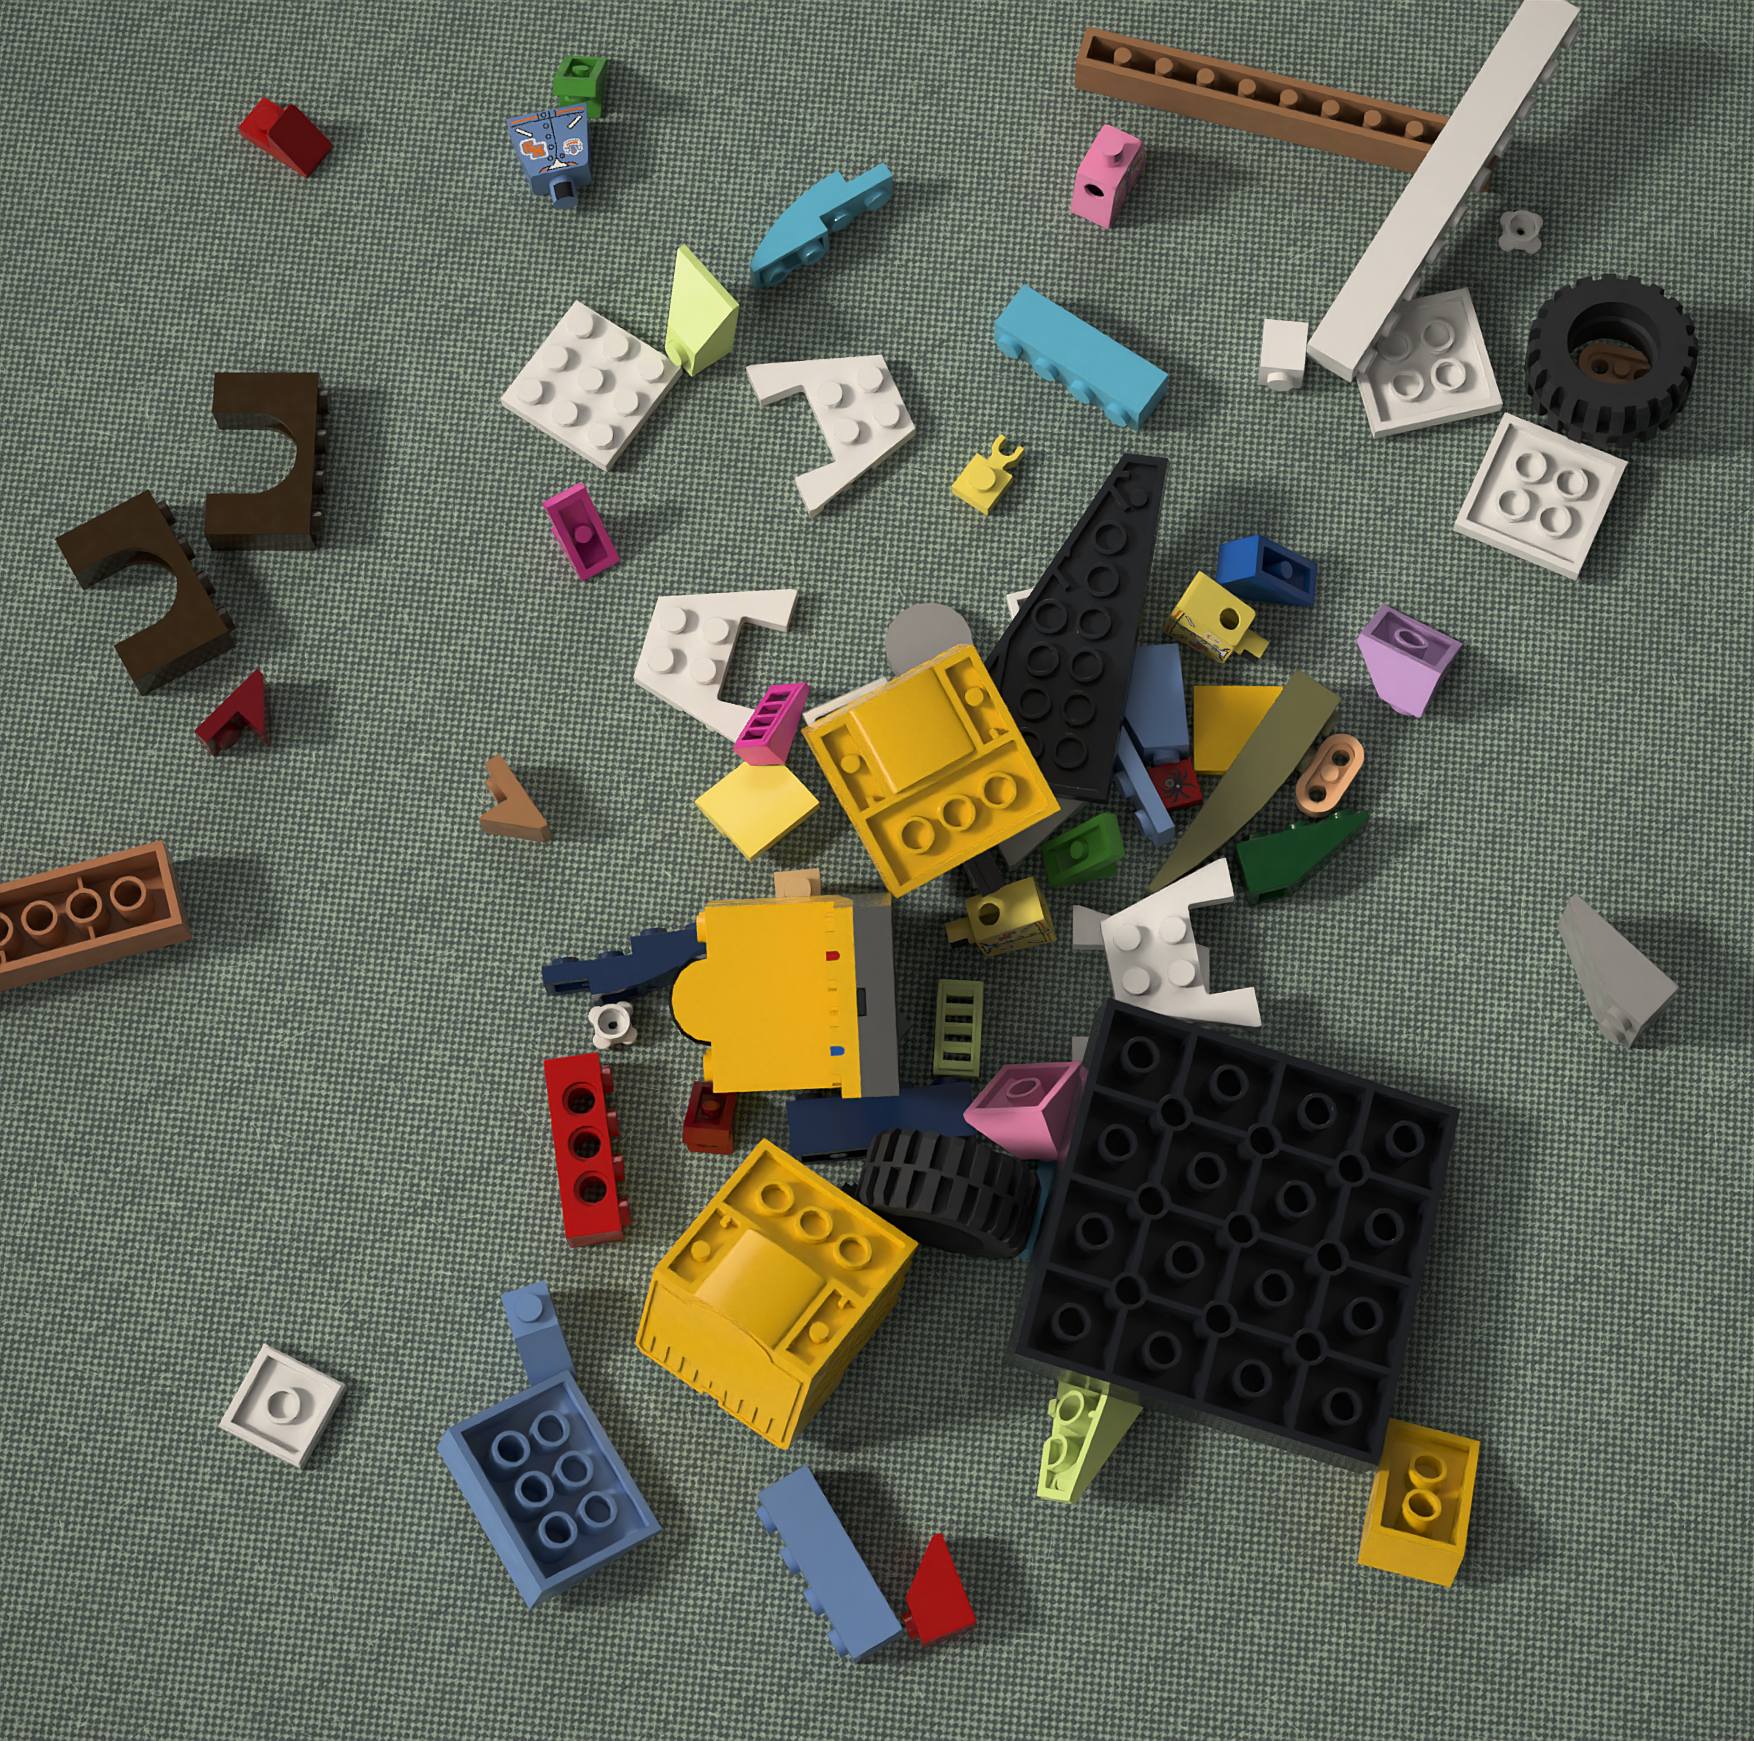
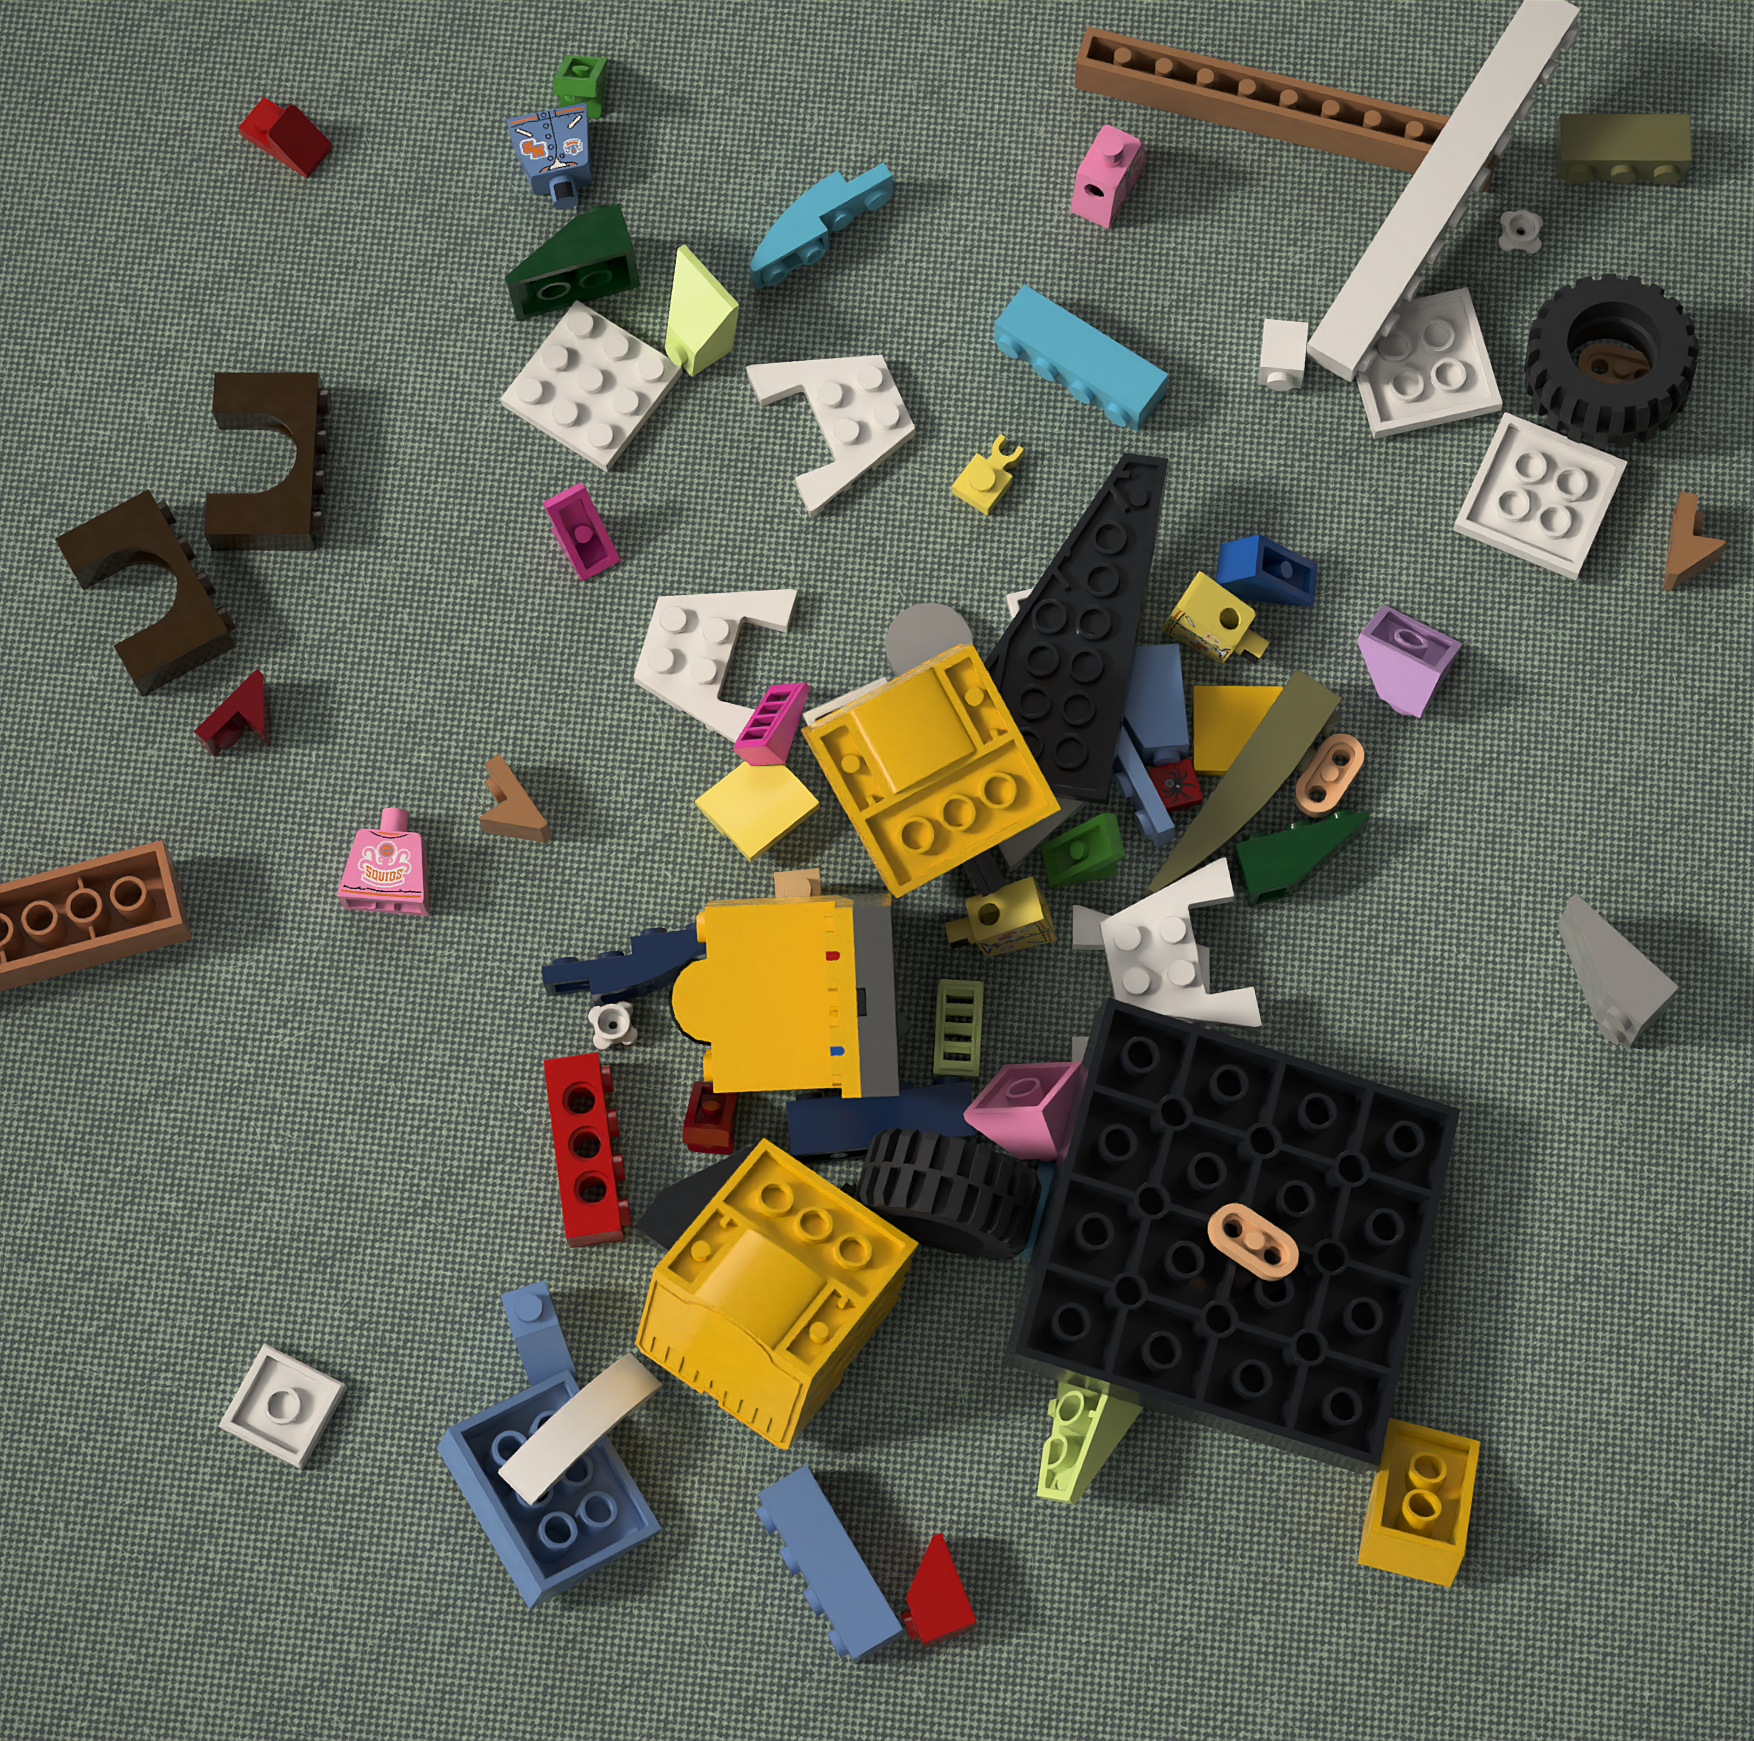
(387, 869): none -> bright pink torso
(578, 263): none -> dark green slope
(578, 1427): none -> white slope
(683, 1202): none -> black slope
(1253, 1238): none -> light nougat plate
(1623, 147): none -> olive brick
(1687, 550): none -> medium nougat slope

